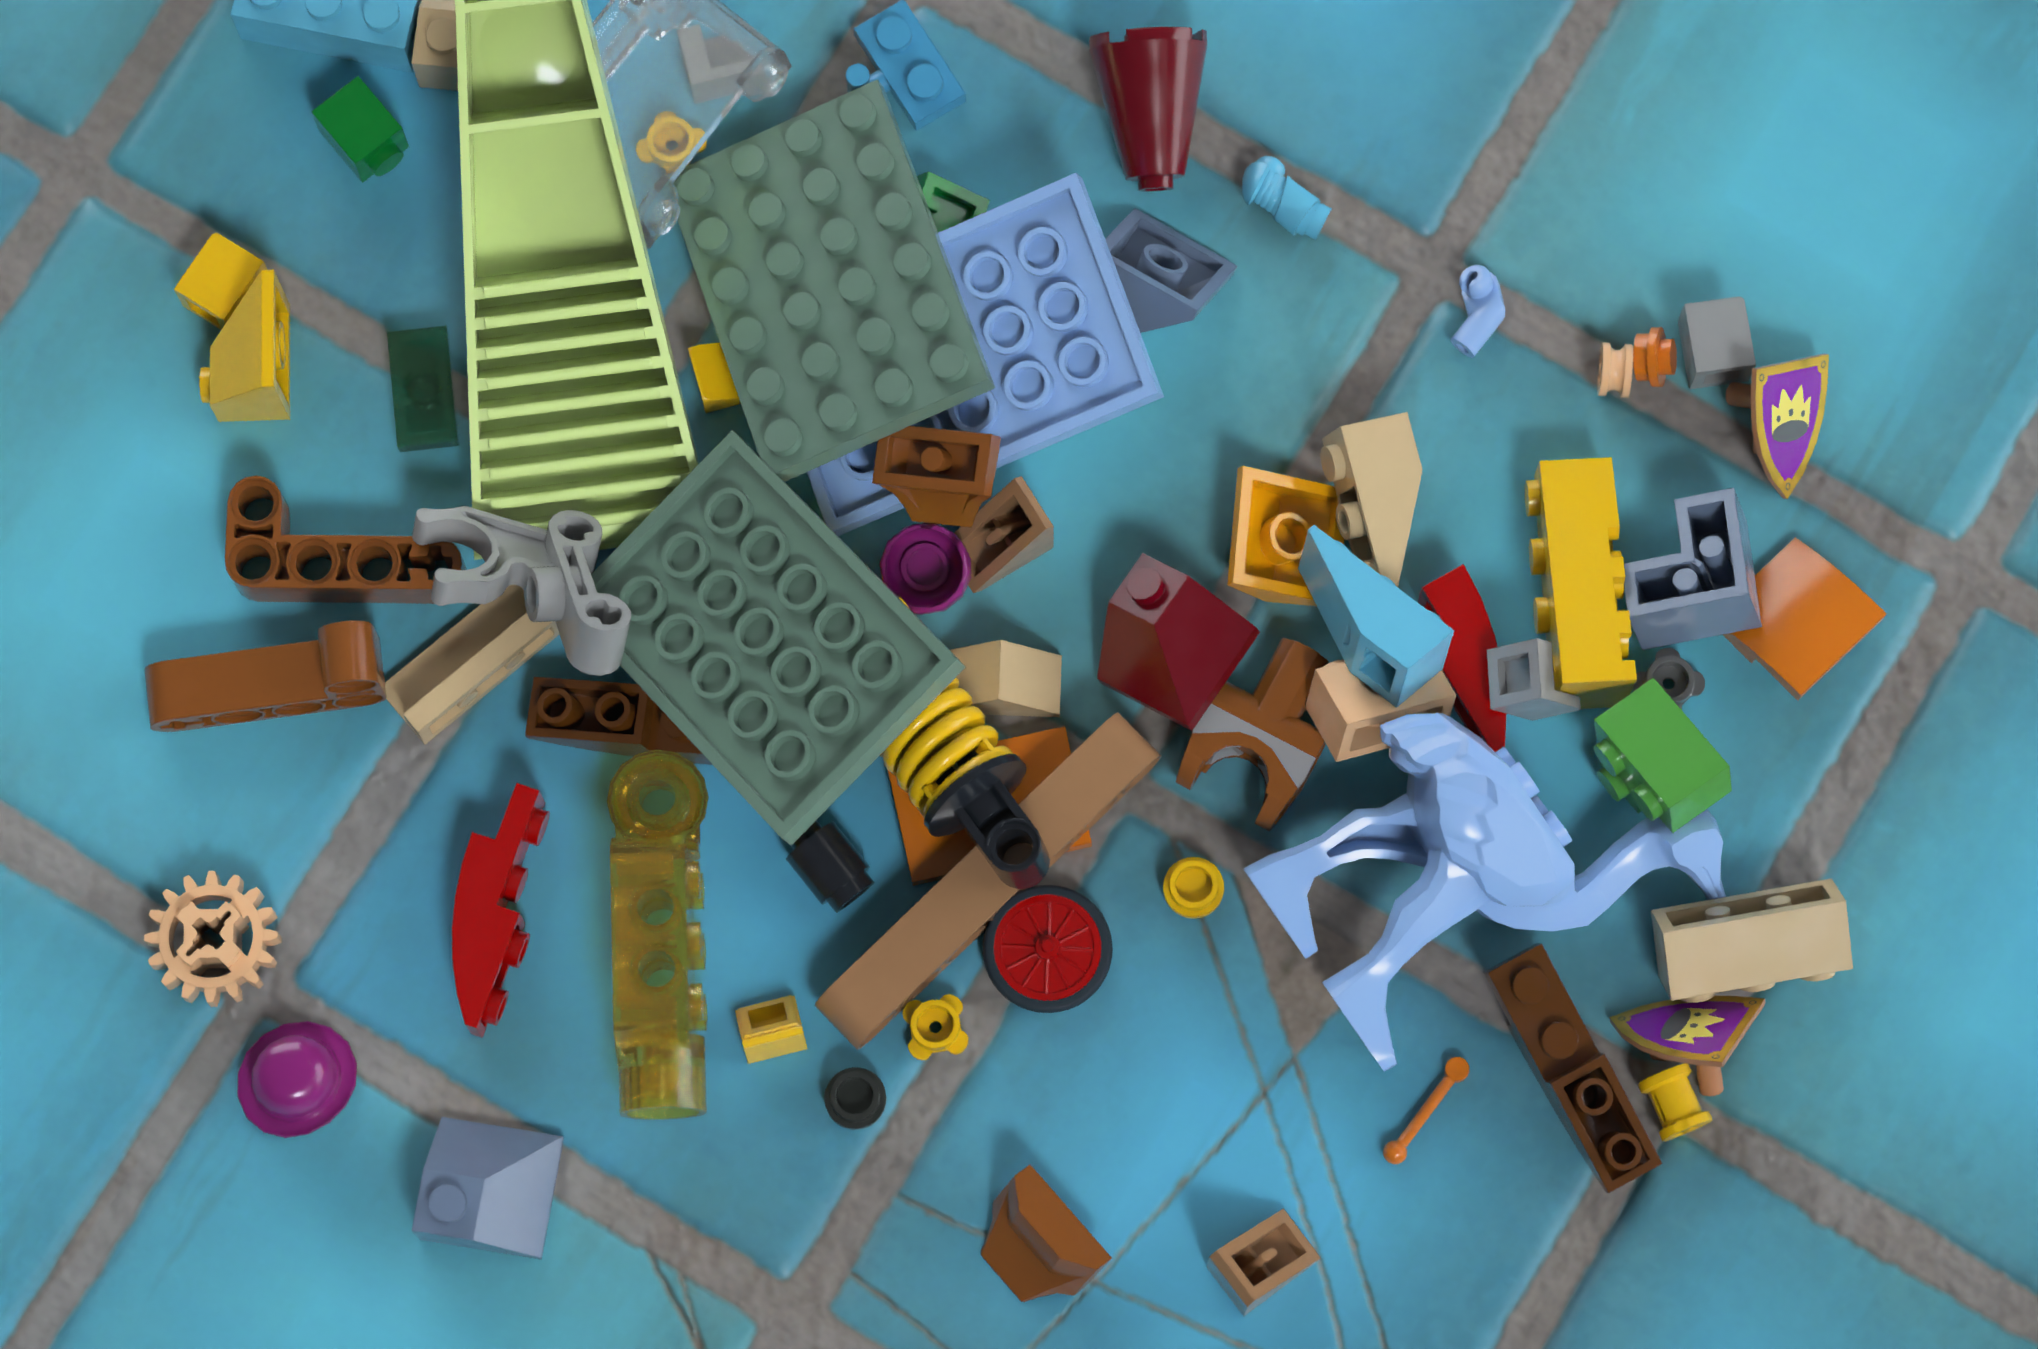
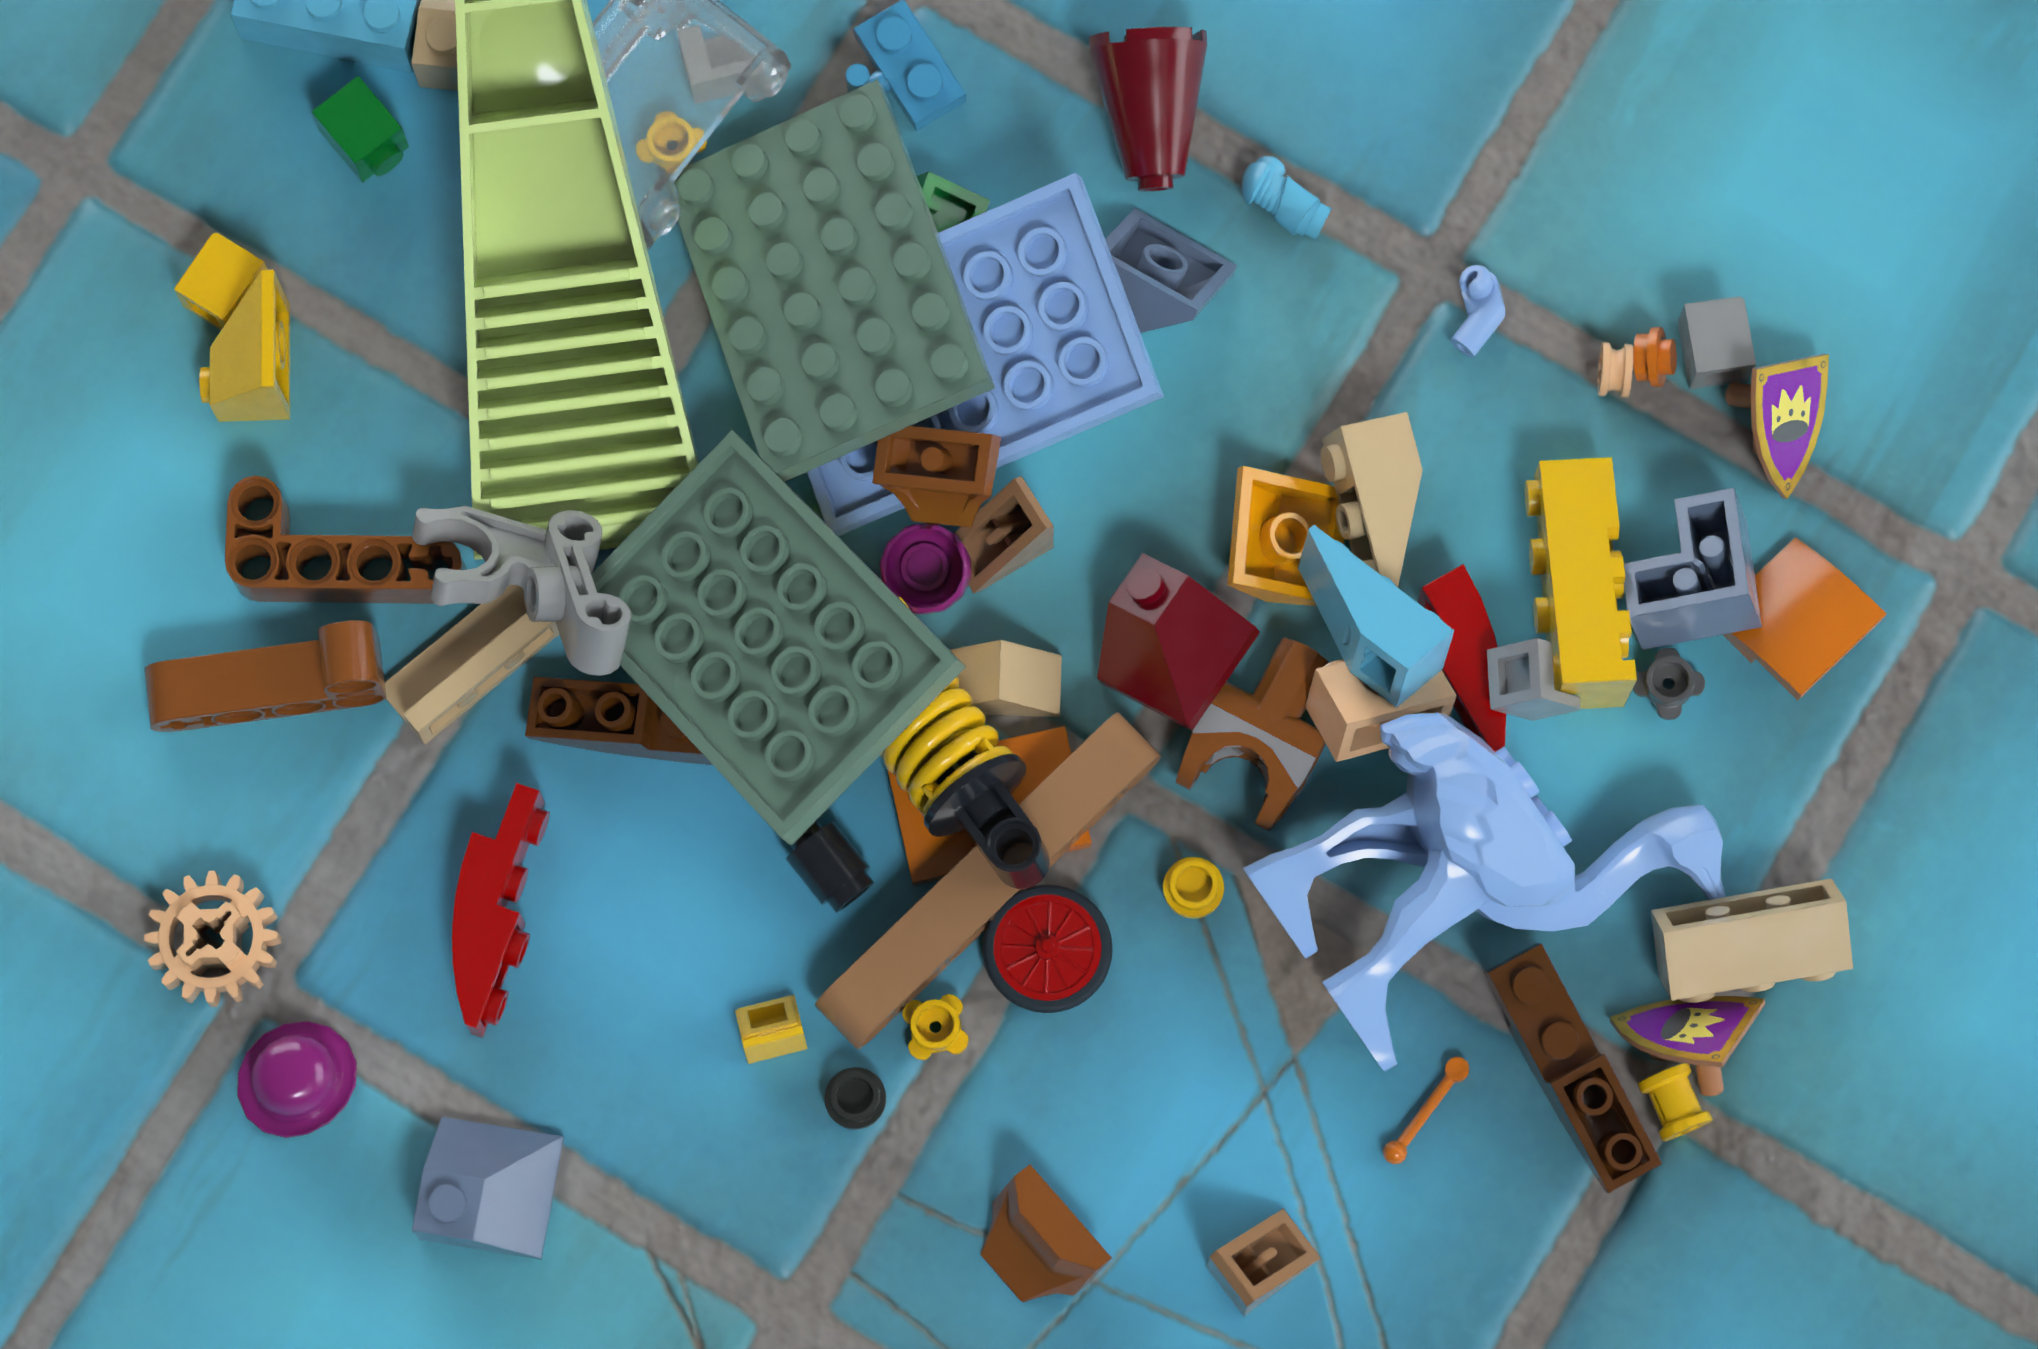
(423, 389): clear green plate -> none
(650, 871): clear yellow brick -> none
(713, 377): yellow slope -> none
(1658, 758): bright green brick -> none

